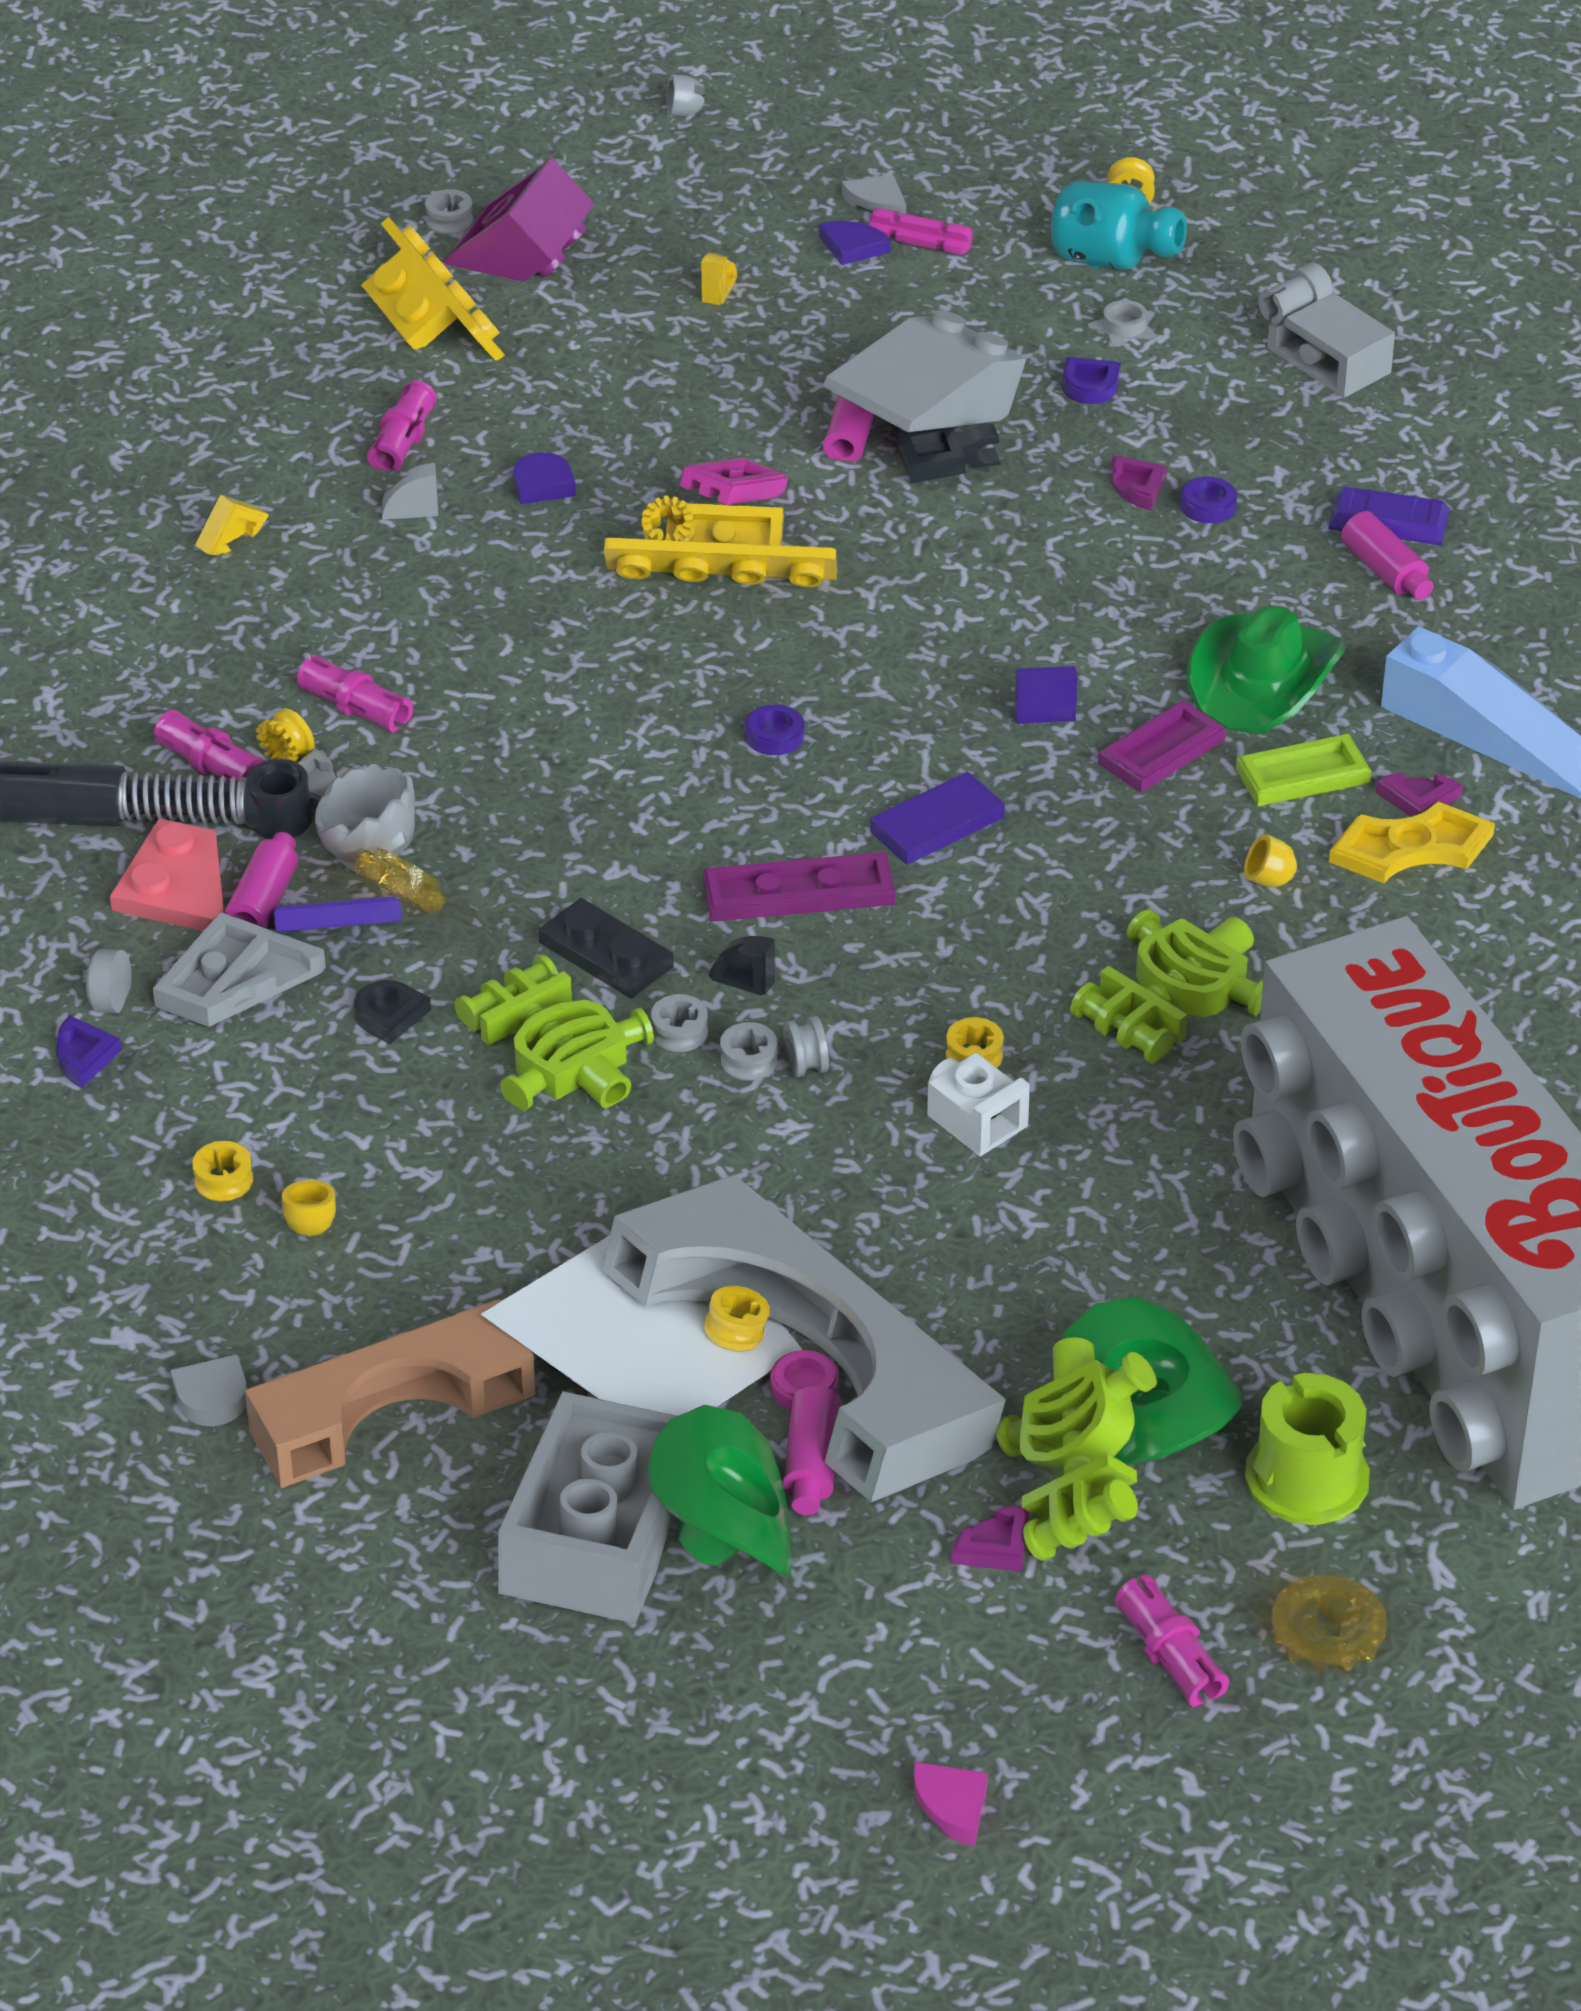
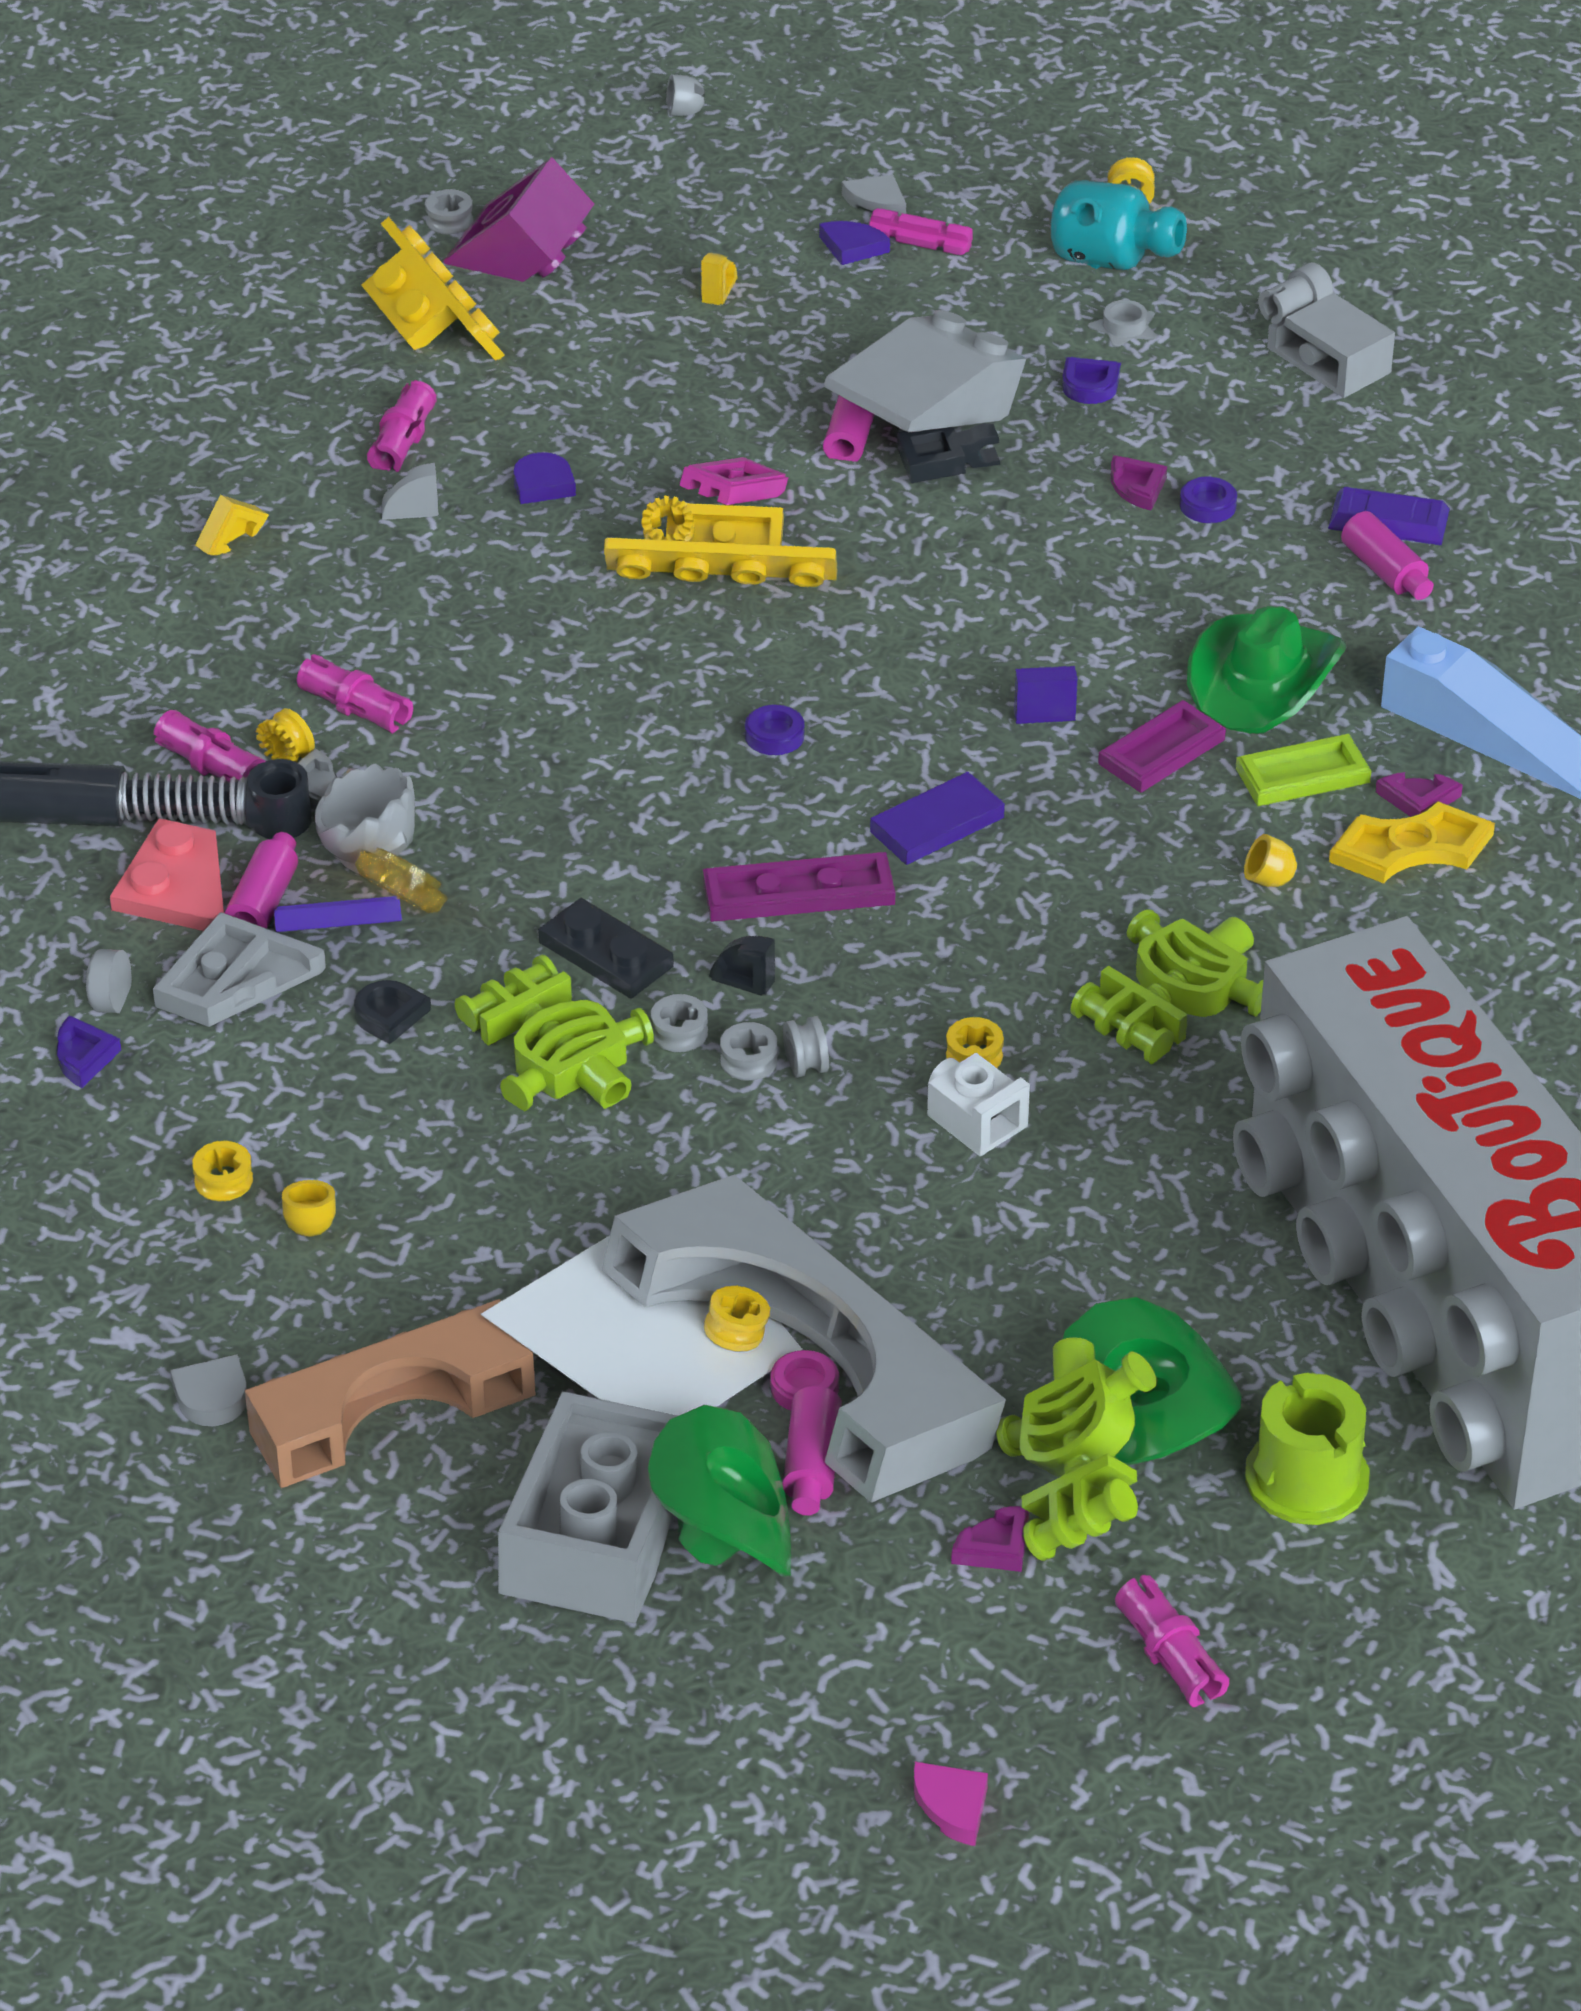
(1345, 1603): clear yellow gear -> none

